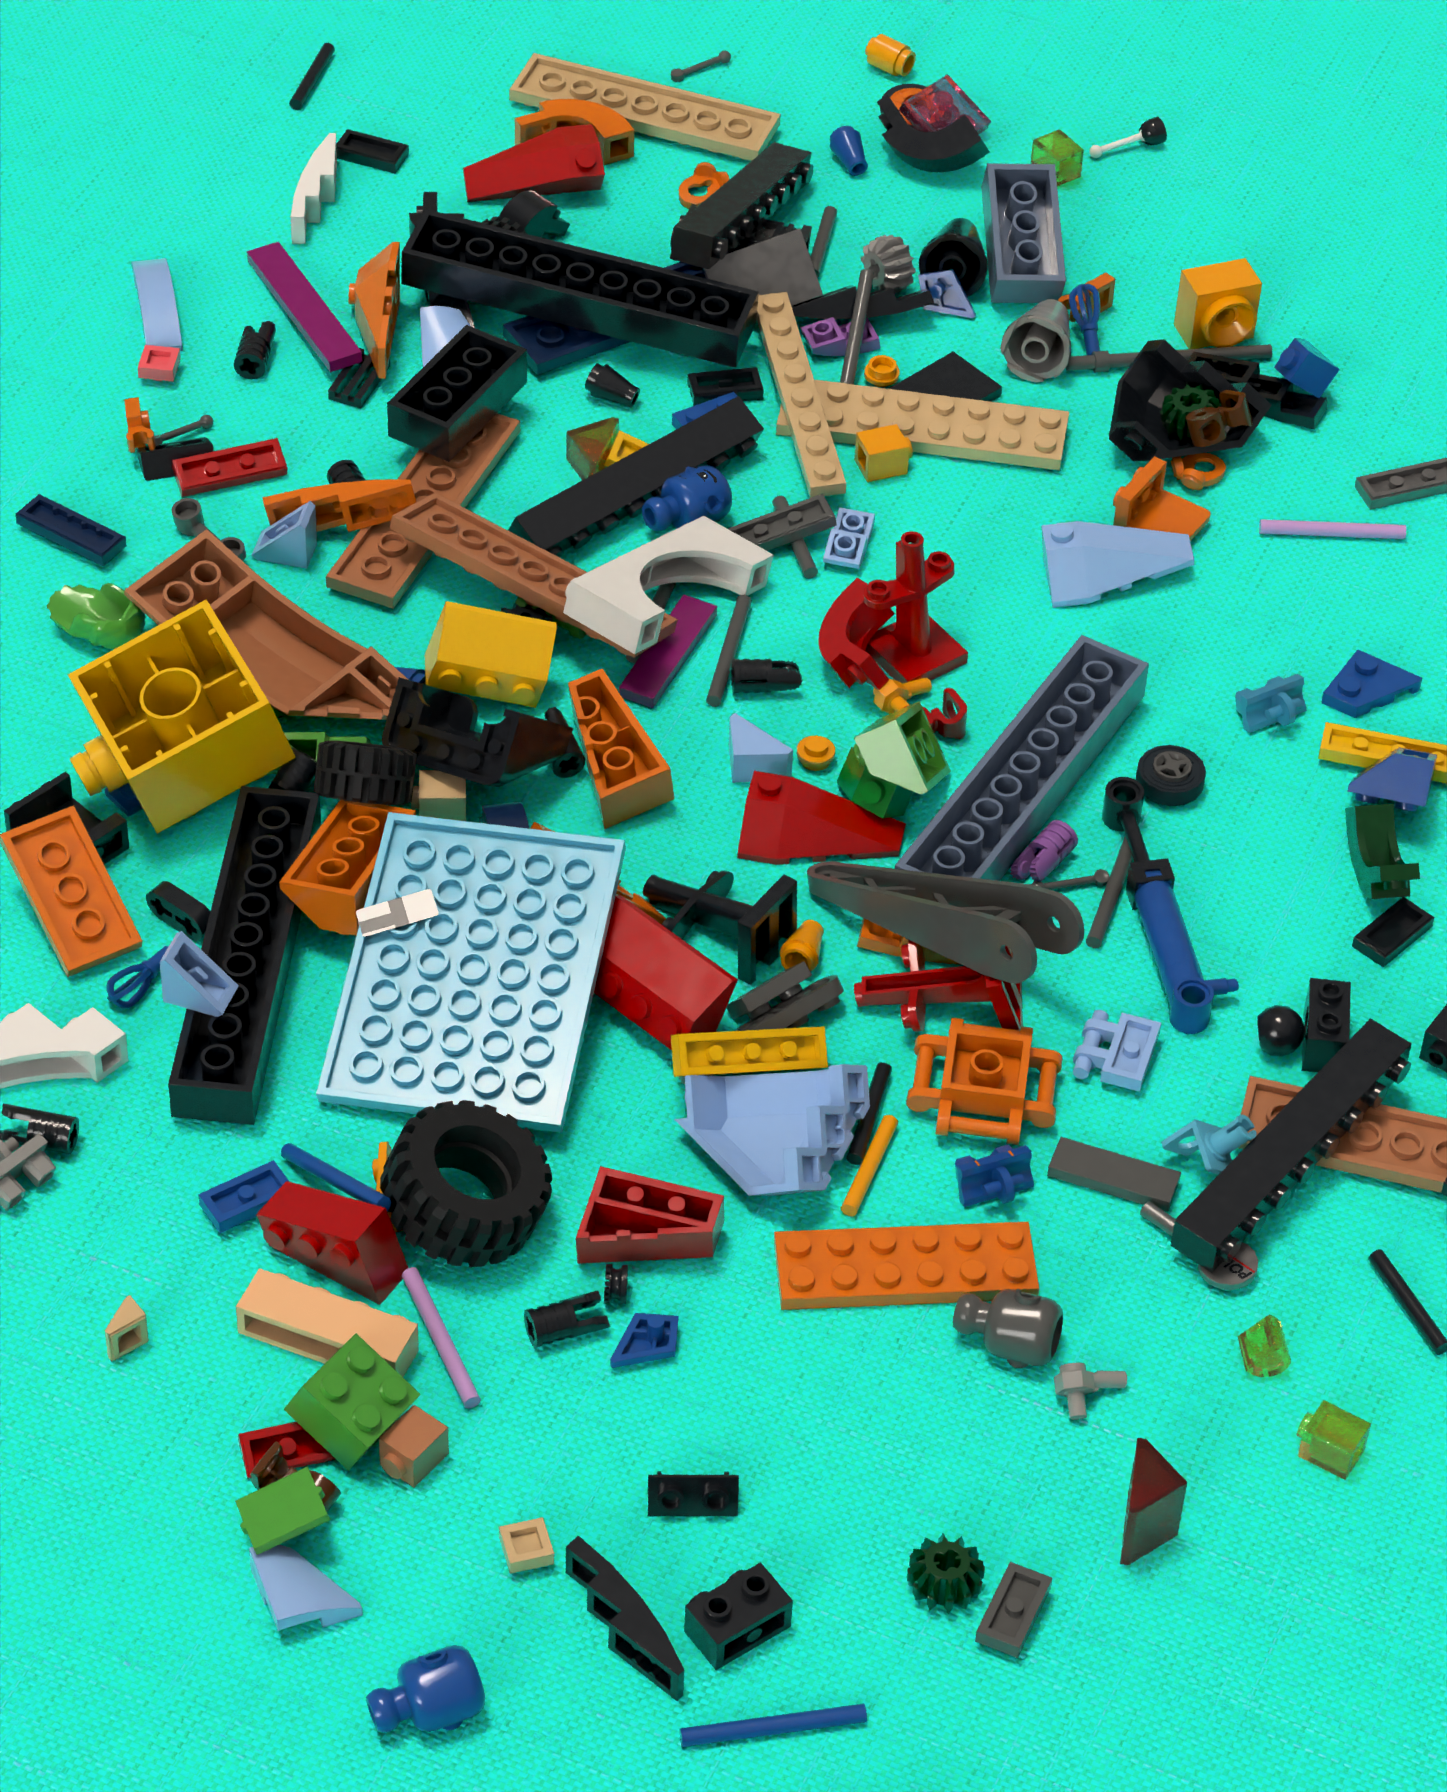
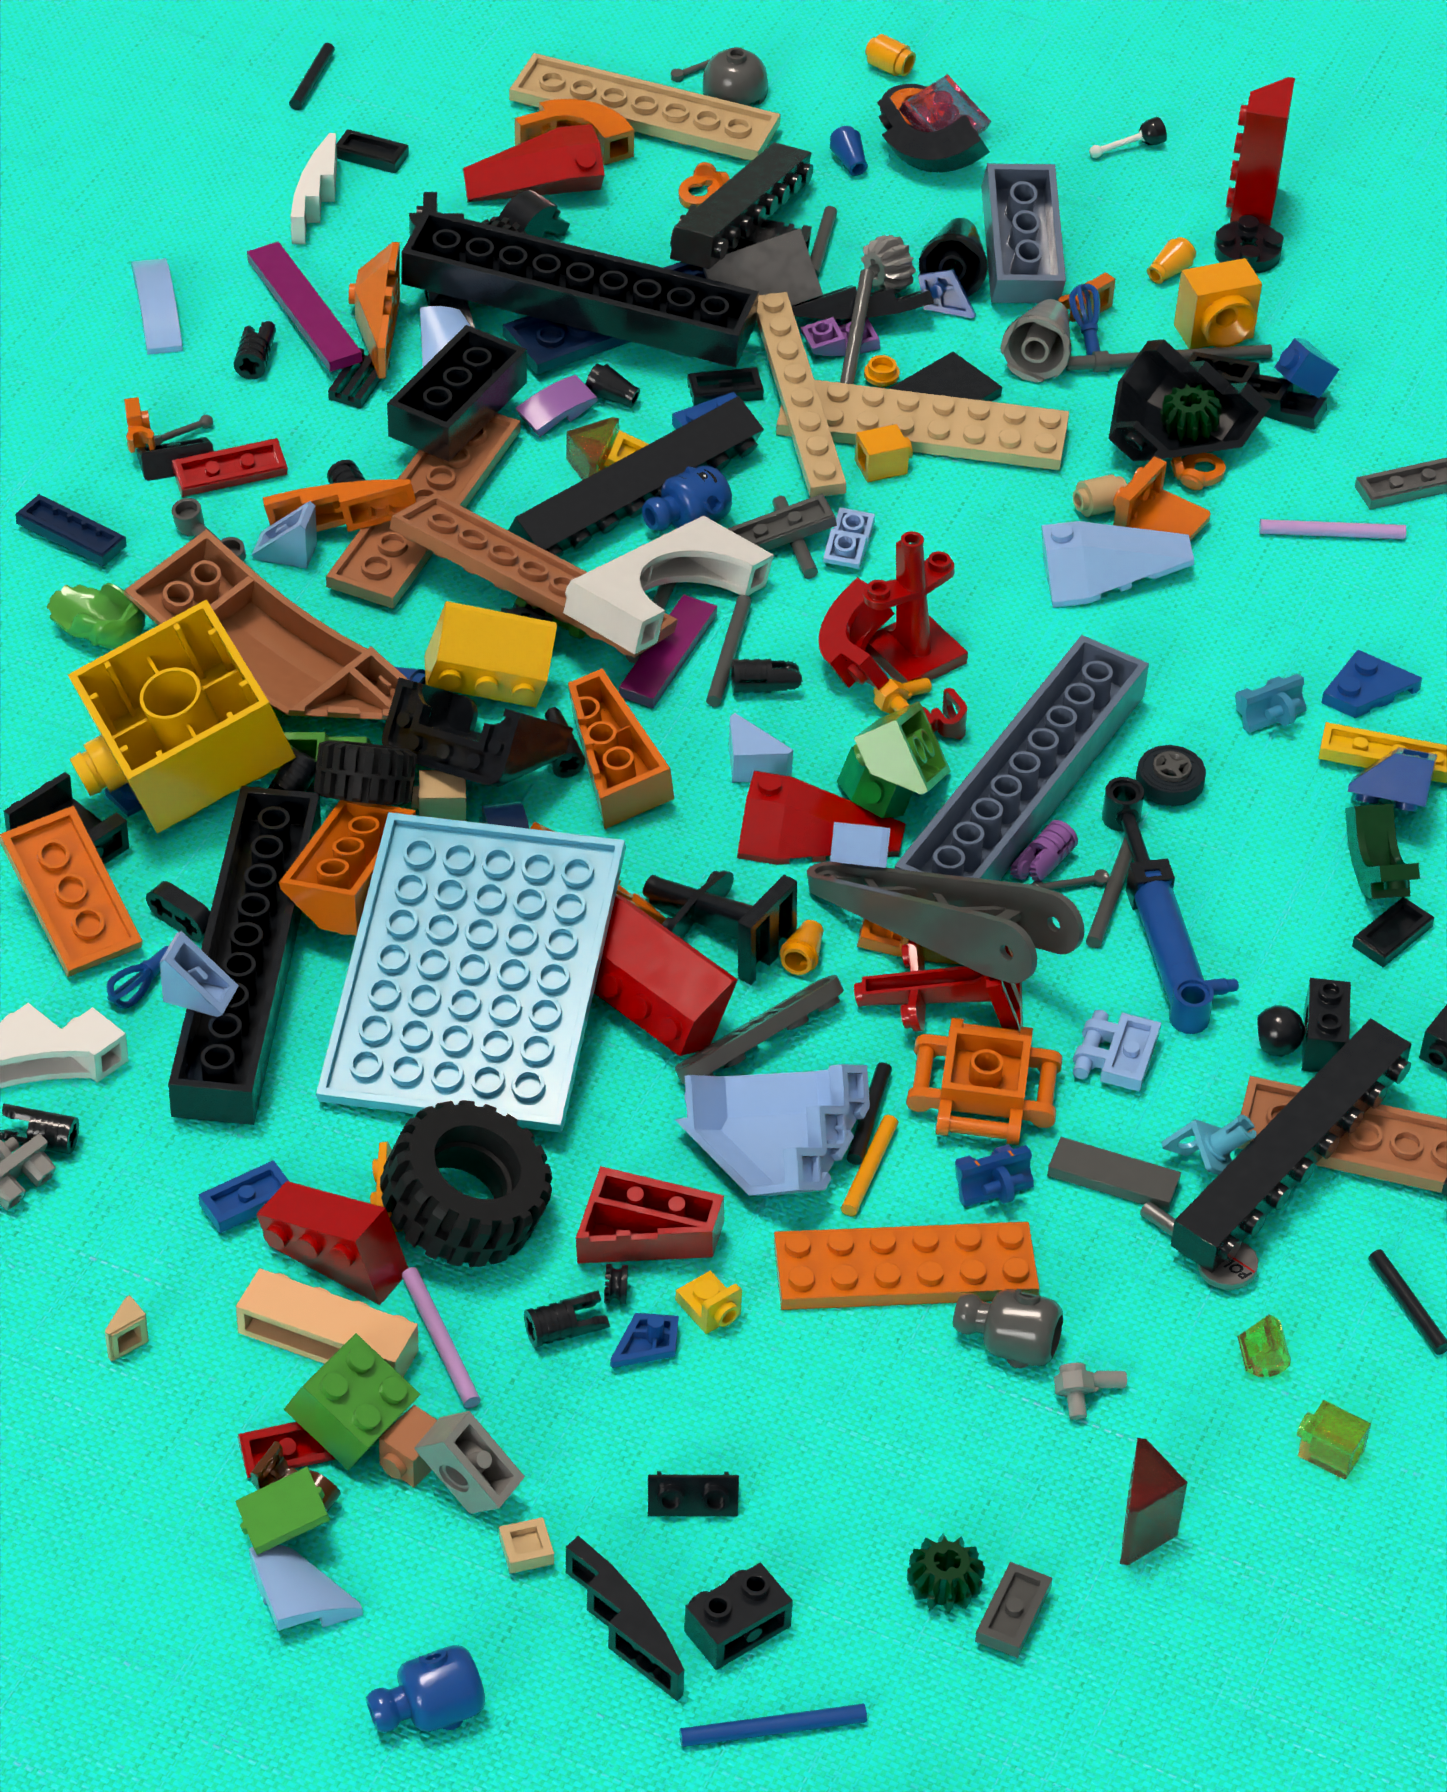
(159, 363): coral plate -> none
(334, 1176): blue bar -> none
(397, 912): white sticker -> none
(469, 1462): none -> light grey brick
(554, 403): none -> medium lavender slope
(710, 1302): none -> yellow bracket
(736, 77): none -> dark grey cylinder
(749, 1051): yellow plate -> none
(782, 985): dark grey plate -> none
(815, 752): light orange plate -> none
(860, 844): none -> light blue slope
(1058, 150): brick -> none
(1097, 494): none -> tan brick
(1174, 257): none -> light orange cone
(1209, 423): reddish brown leg -> none
(1249, 240): none -> black plate
(1260, 151): none -> red slope

